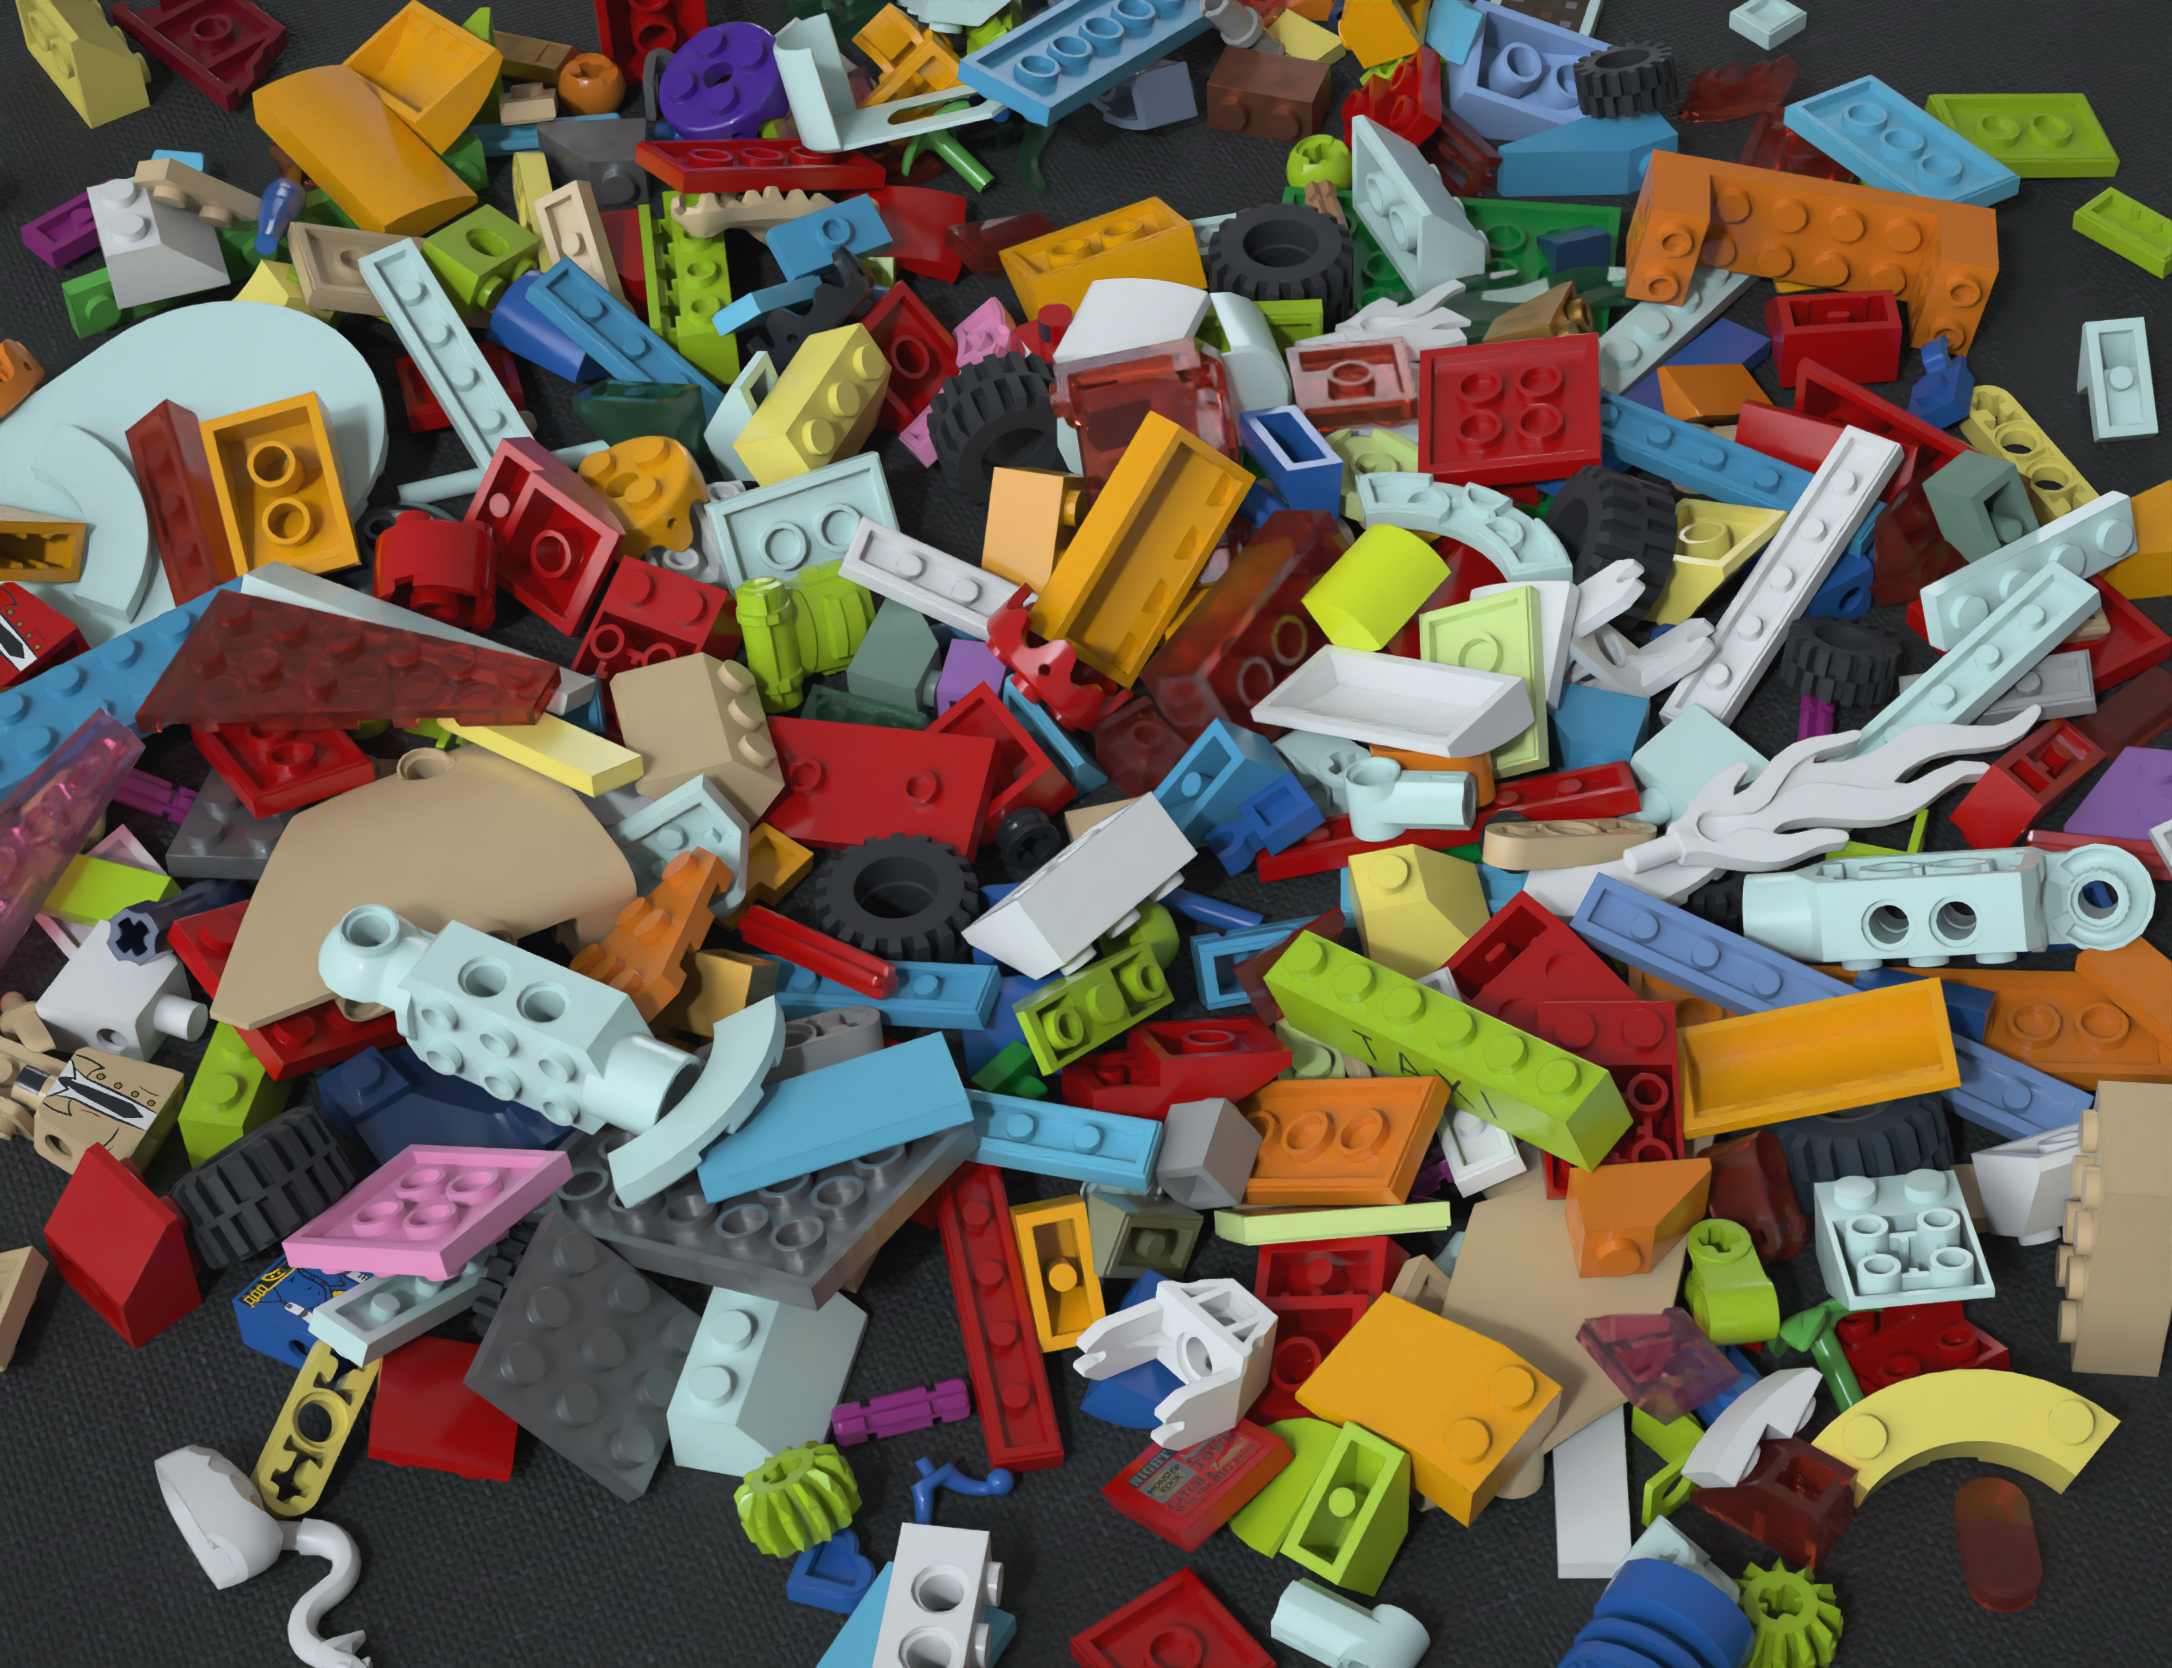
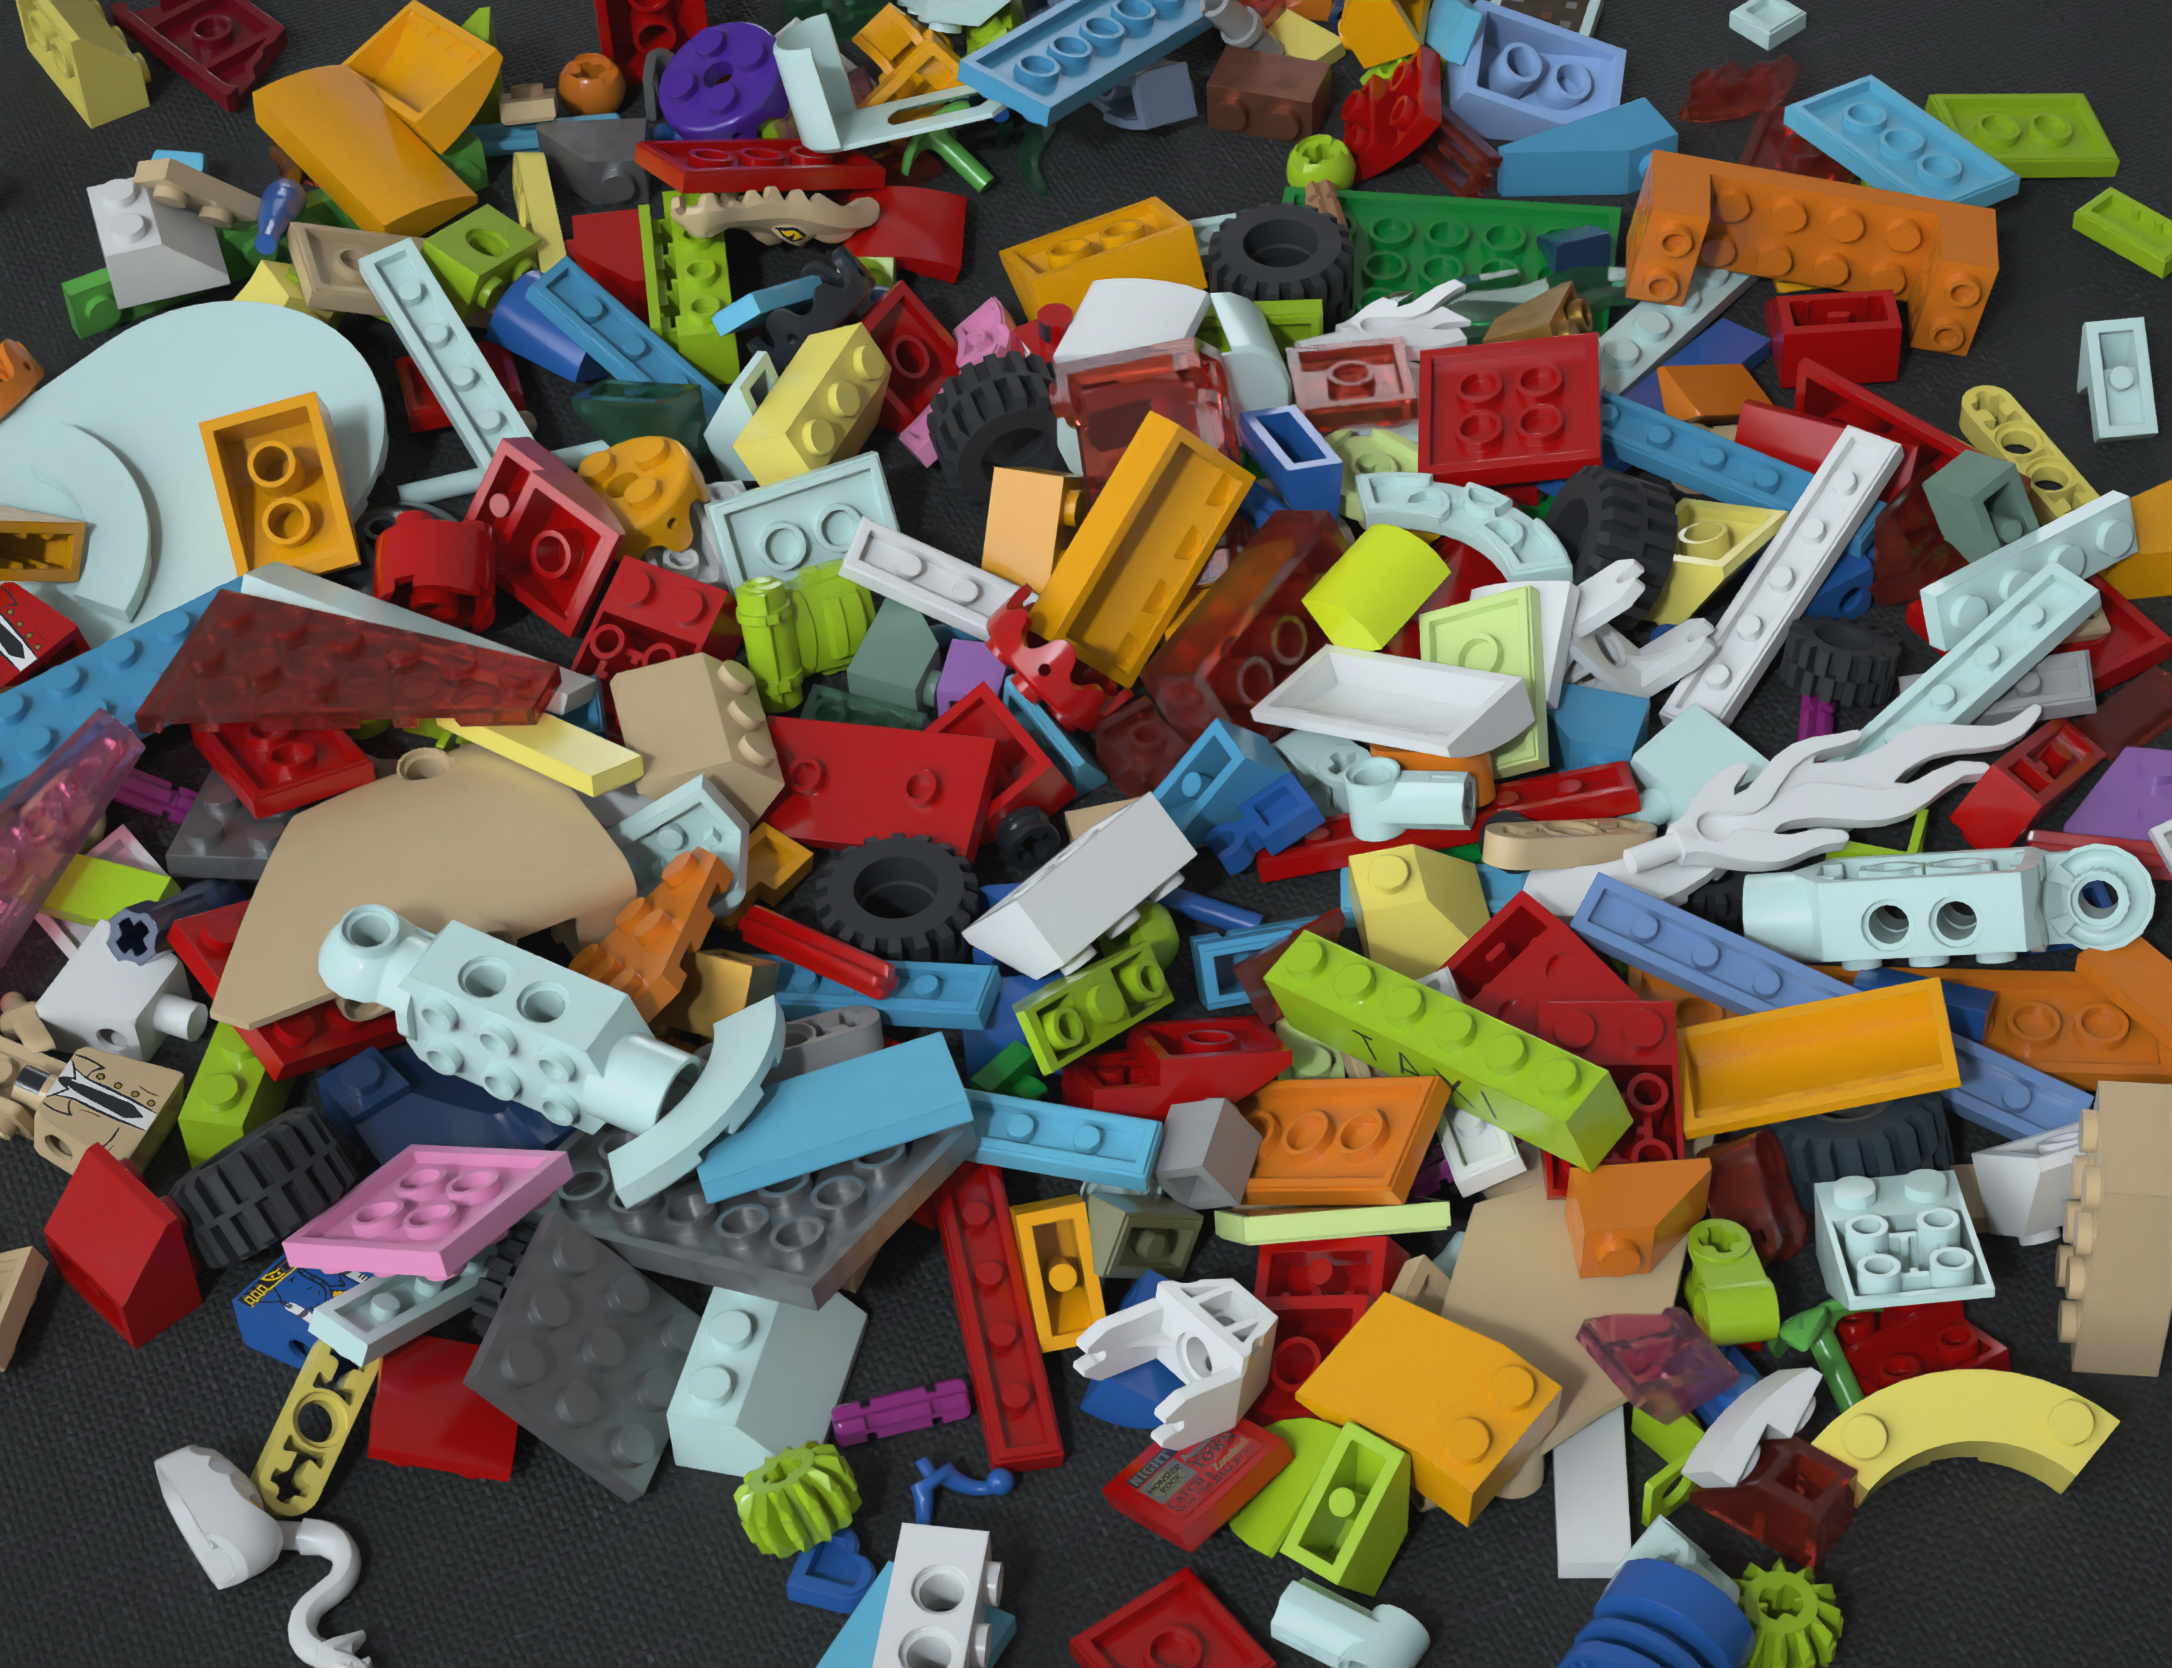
(63, 232): magenta plate -> none
(181, 500): clear red slope -> none
(533, 59): pearl gold tile -> none
(575, 229): tan plate -> none
(807, 243): dark azure plate -> none
(980, 242): clear red tile -> none
(1411, 210): light aqua slope -> none
(1625, 80): black tyre -> none
(1947, 388): blue plate -> none
(1997, 1544): clear red tile -> none

